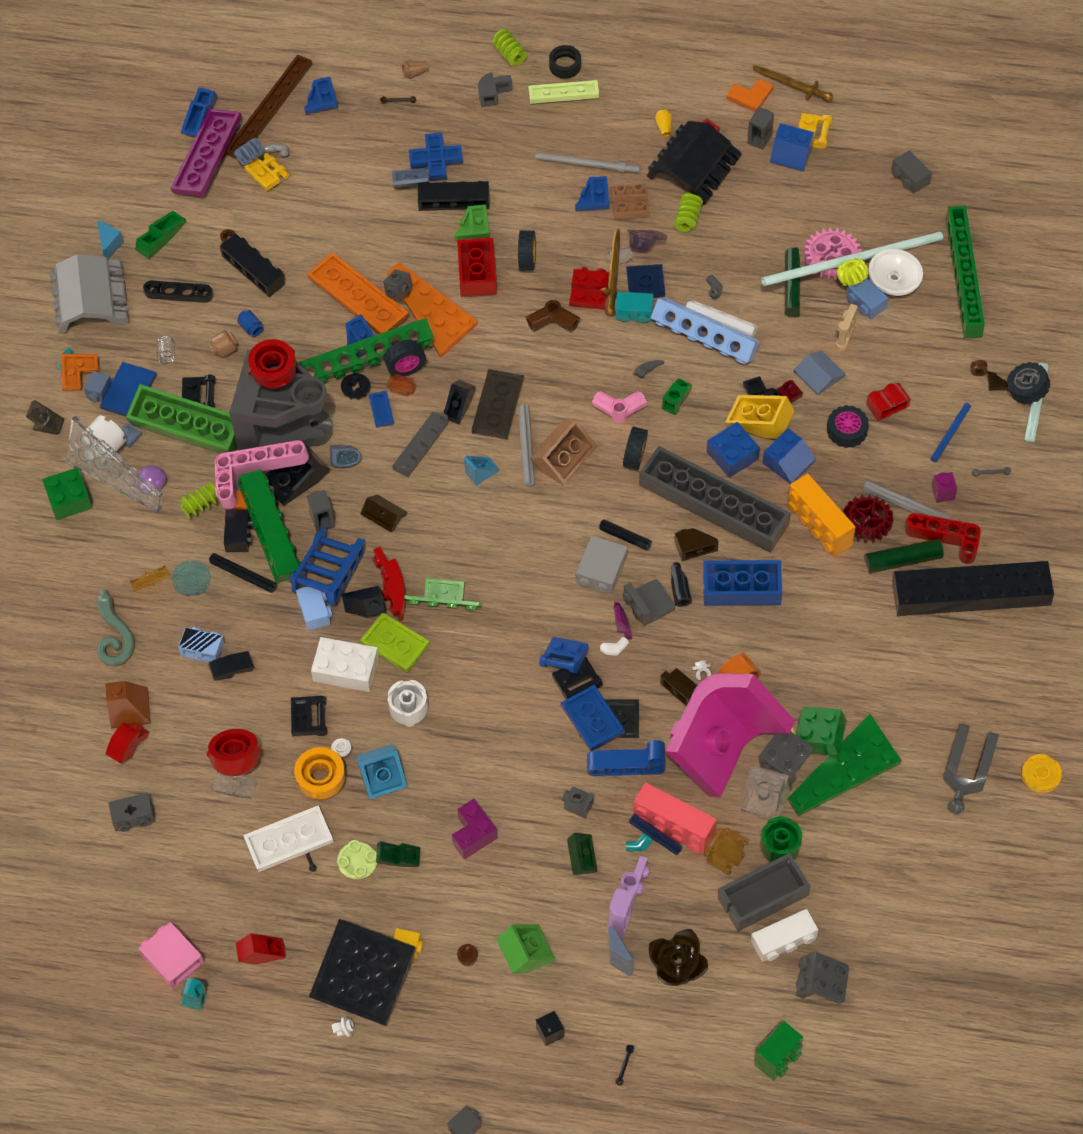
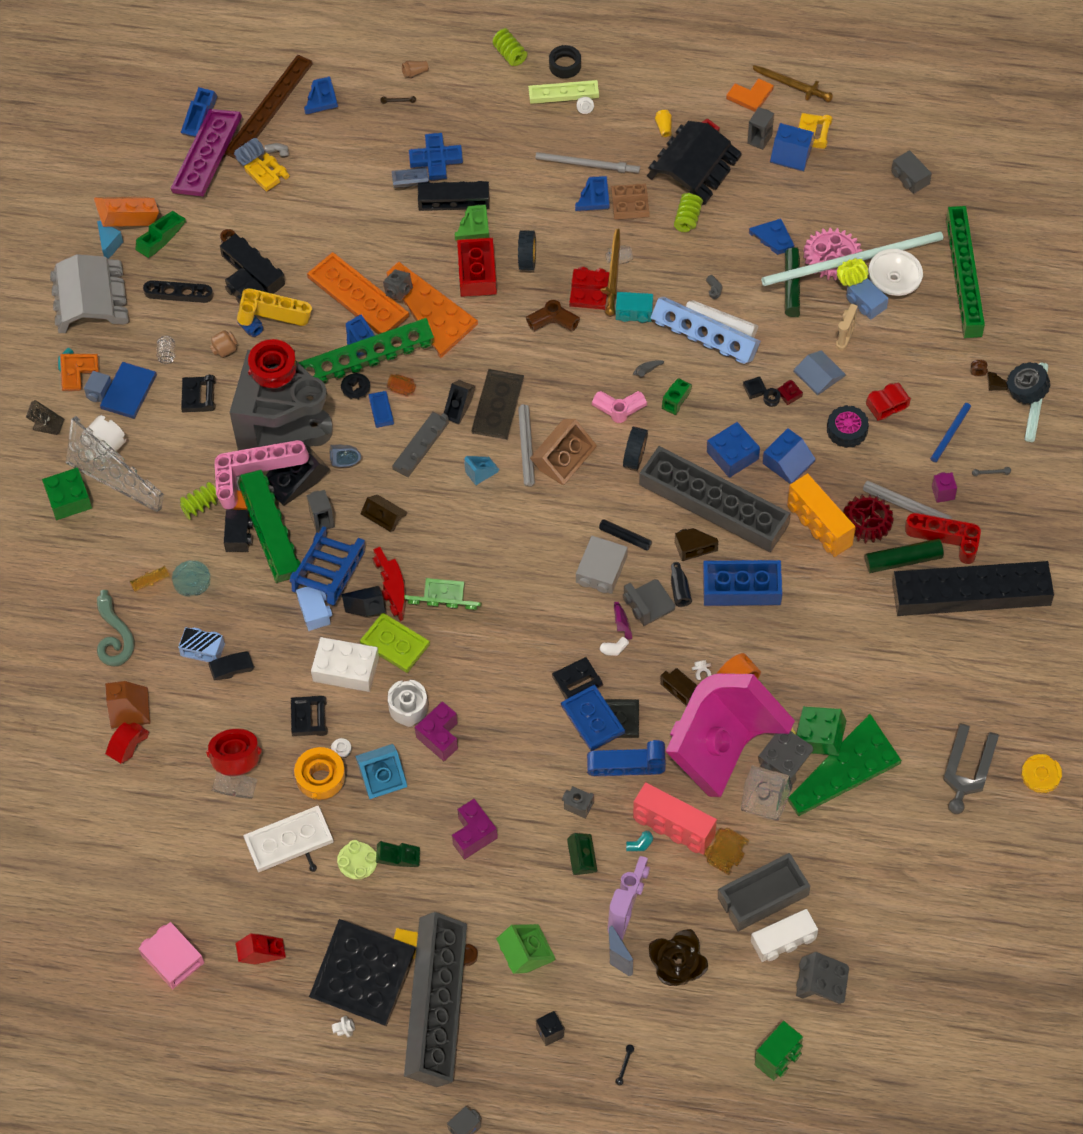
(126, 211): none -> orange slope
(131, 434): sand blue tile -> none
(138, 805): dark grey brick -> none
(154, 475): medium lavender hair -> none
(182, 420): bright green brick -> none
(193, 994): teal leg -> none
(239, 282): none -> black brick
(243, 572): black axle -> none
(272, 306): none -> yellow beam
(405, 357): black wheel -> none
(434, 731): none -> magenta brick
(435, 1000): none -> dark grey brick
(489, 88): dark grey brick -> none
(566, 650): blue plate -> none
(585, 105): none -> white plate
(644, 239): piece -> none
(646, 279): dark blue tile -> none
(655, 834): dark blue axle -> none
(761, 414): yellow slope -> none
(773, 235): none -> blue wing
(777, 829): green brick -> none

